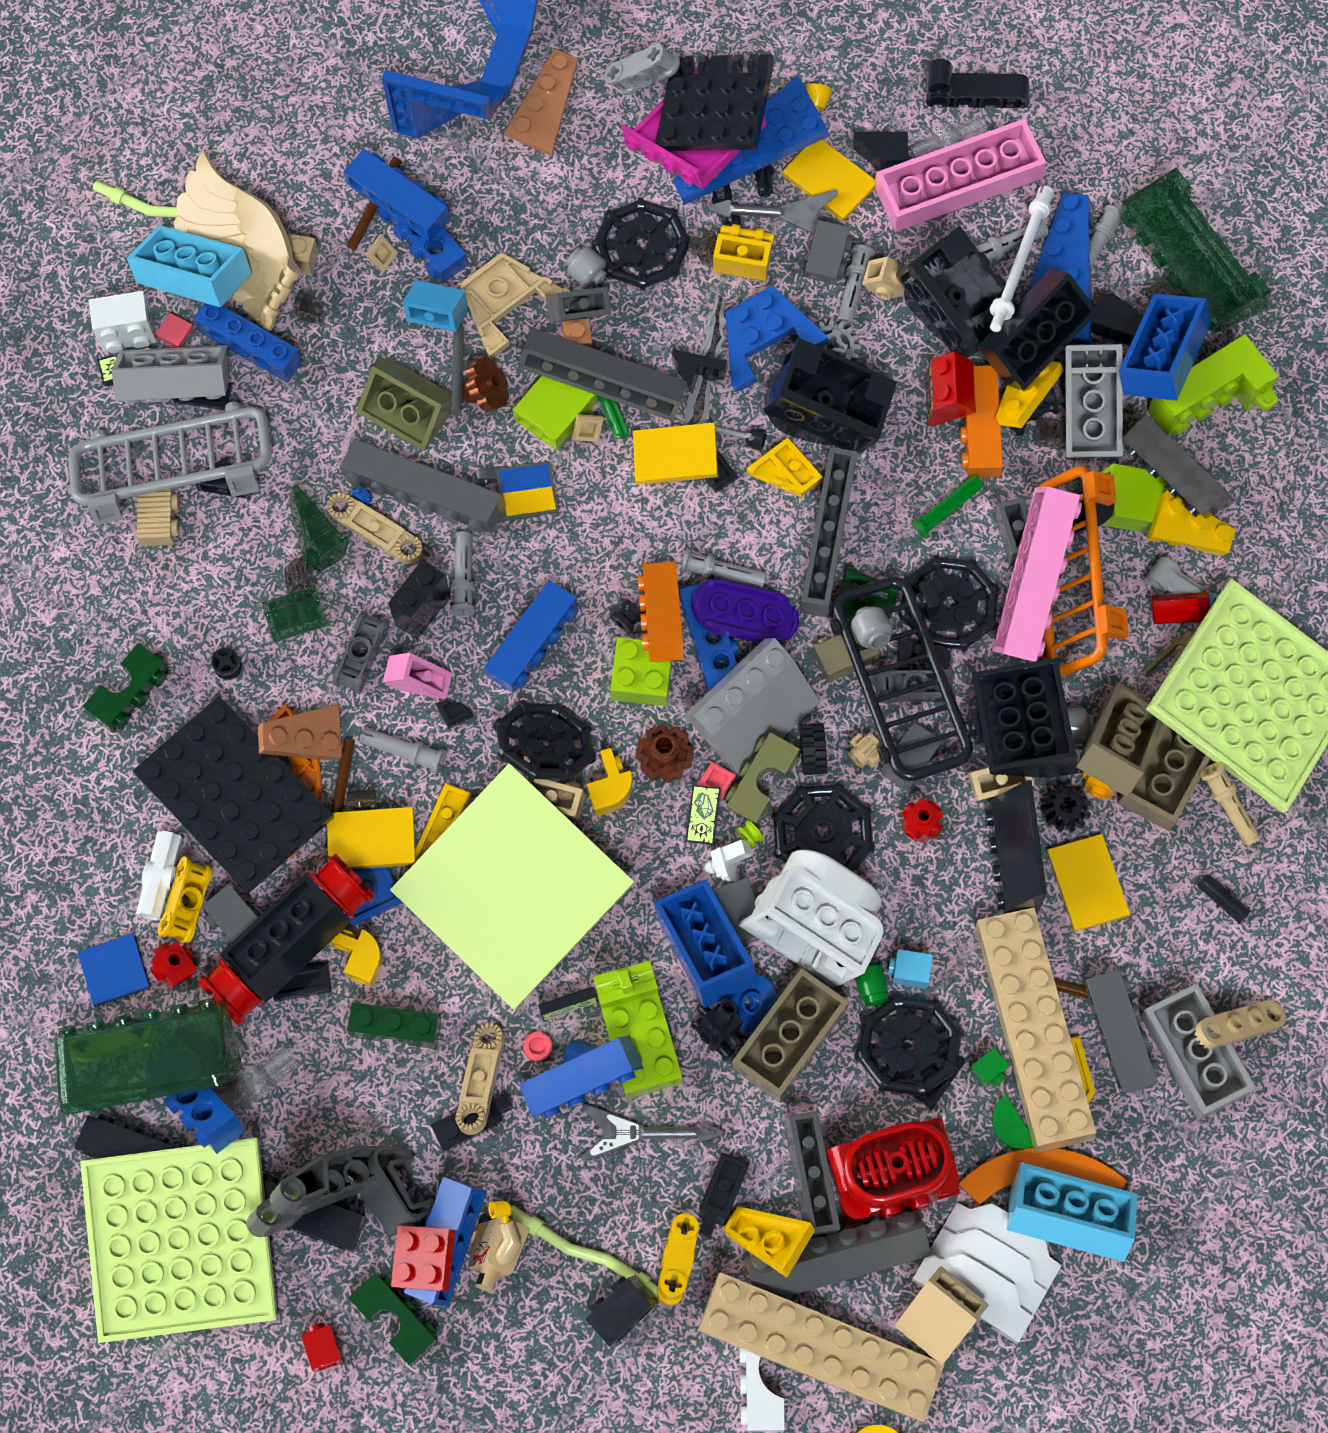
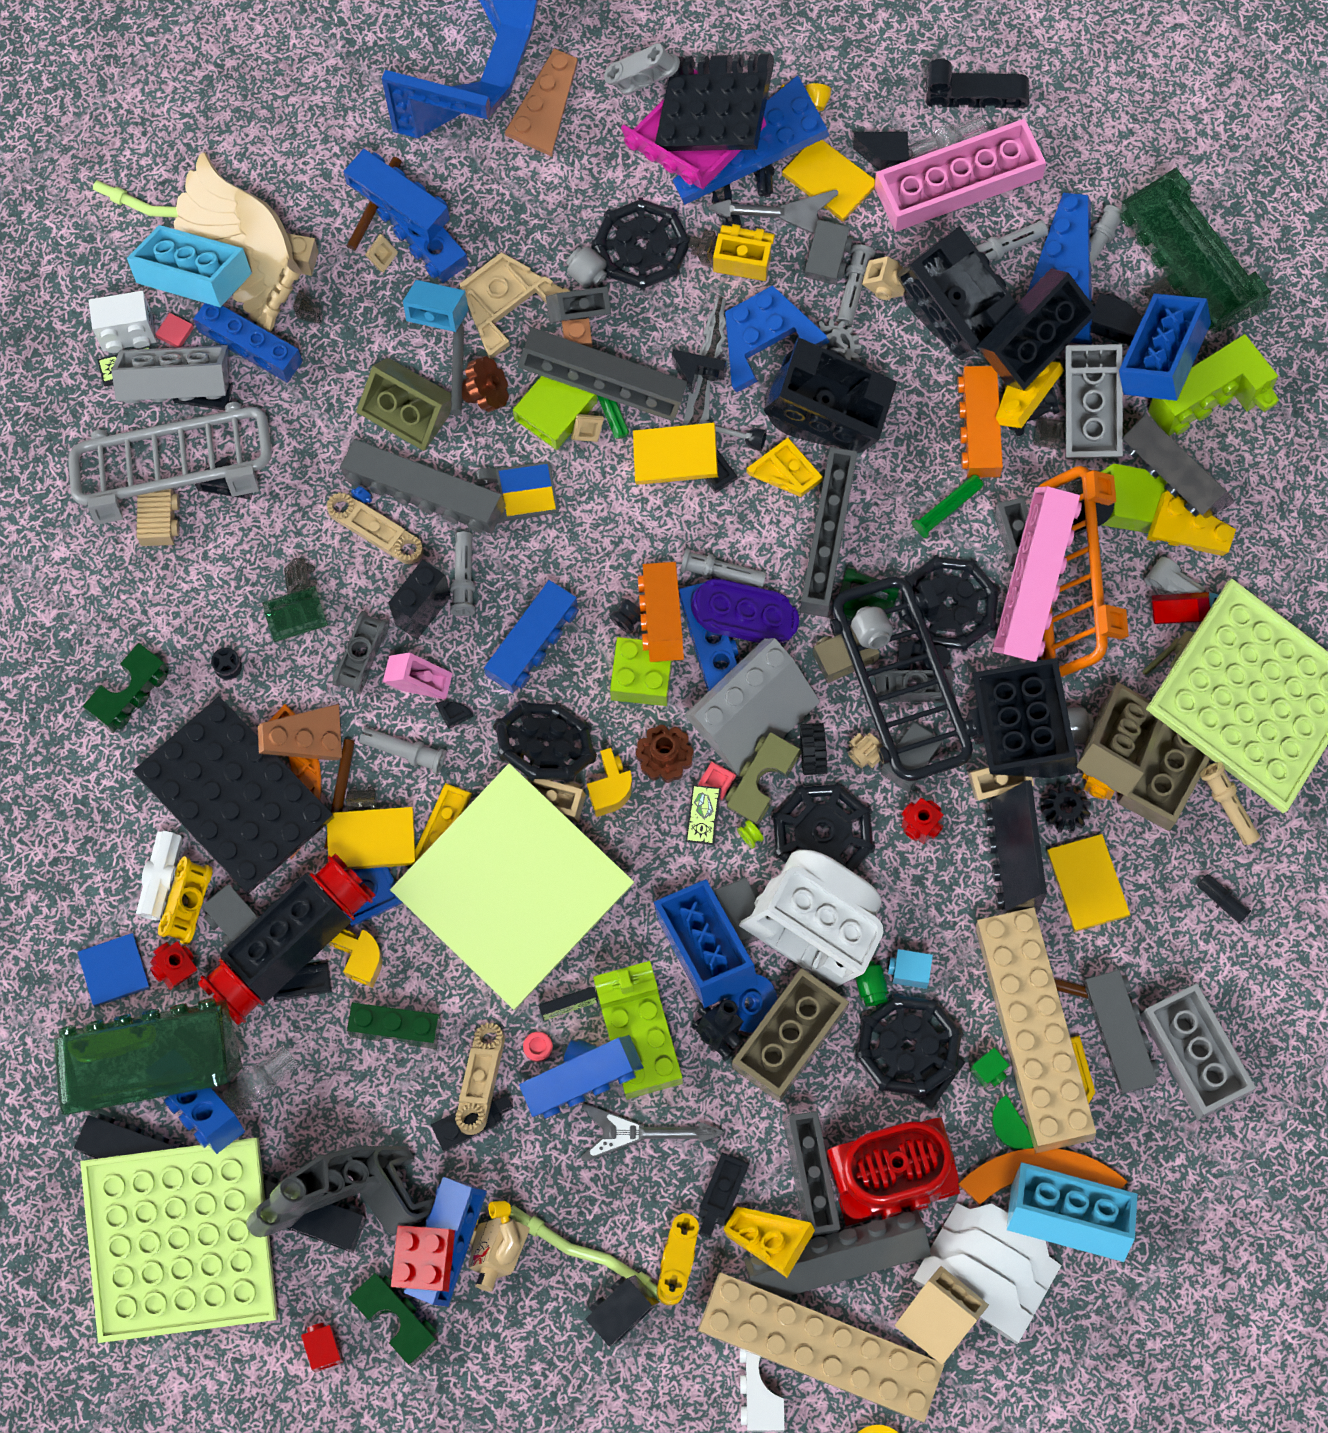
(317, 537): clear green slope -> none
(724, 860): white piece -> none
(949, 388): red slope -> none
(1039, 208): white bar -> none
(1240, 1024): tan plate -> none

